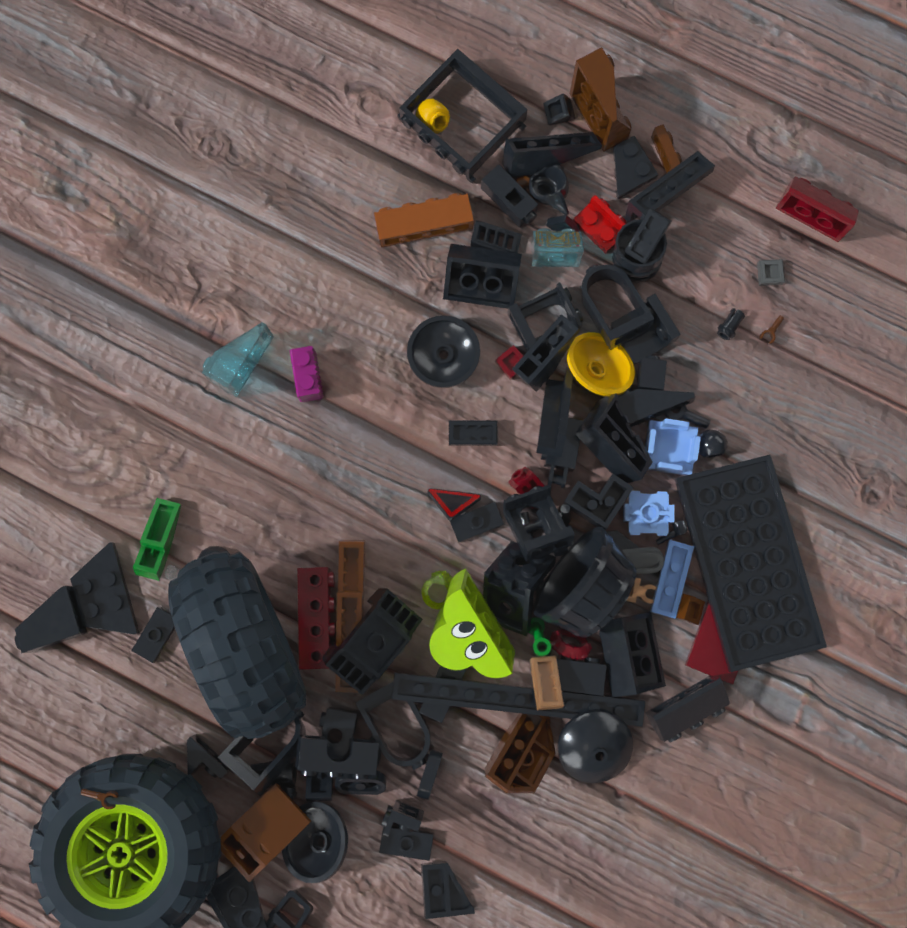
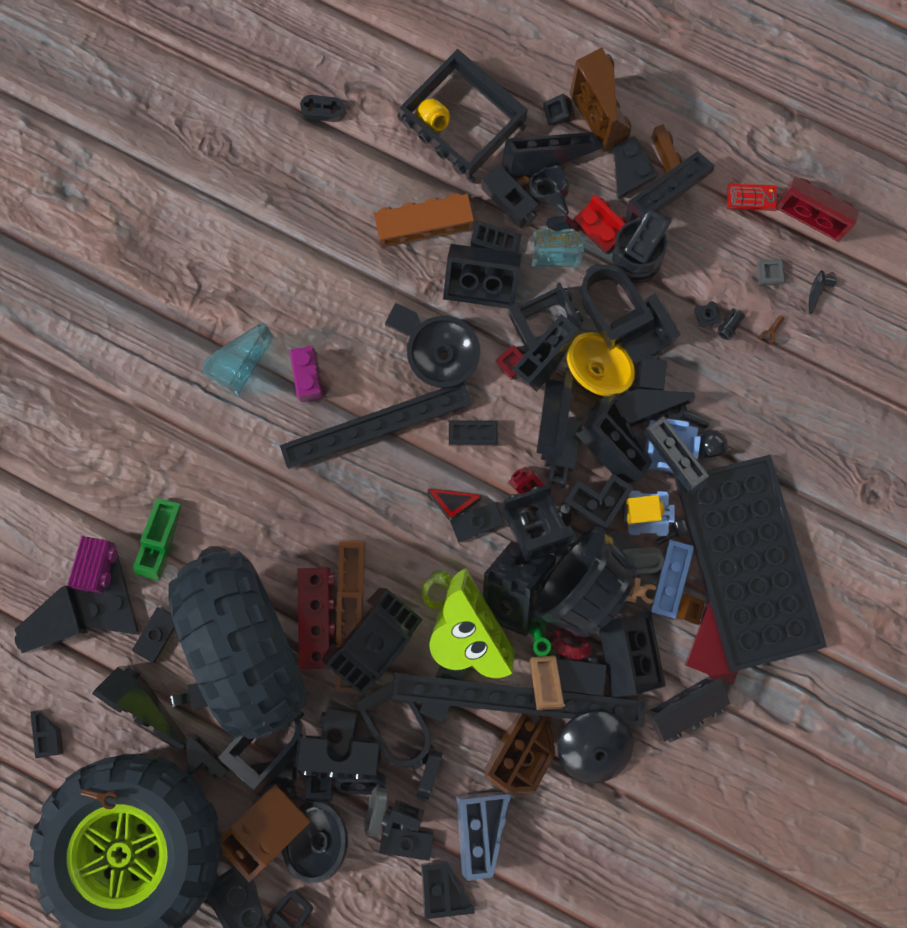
(46, 736): none -> black tile
(92, 565): none -> magenta brick
(131, 693): none -> black wedge
(193, 696): none -> black plate
(322, 108): none -> black beam
(375, 425): none -> black plate
(375, 812): none -> dark grey tile
(402, 320): none -> black tile
(480, 829): none -> sand blue wedge
(644, 510): none -> yellow brick
(675, 453): none -> black tile
(704, 320): none -> black plate
(751, 197): none -> tile
(817, 287): none -> black bar

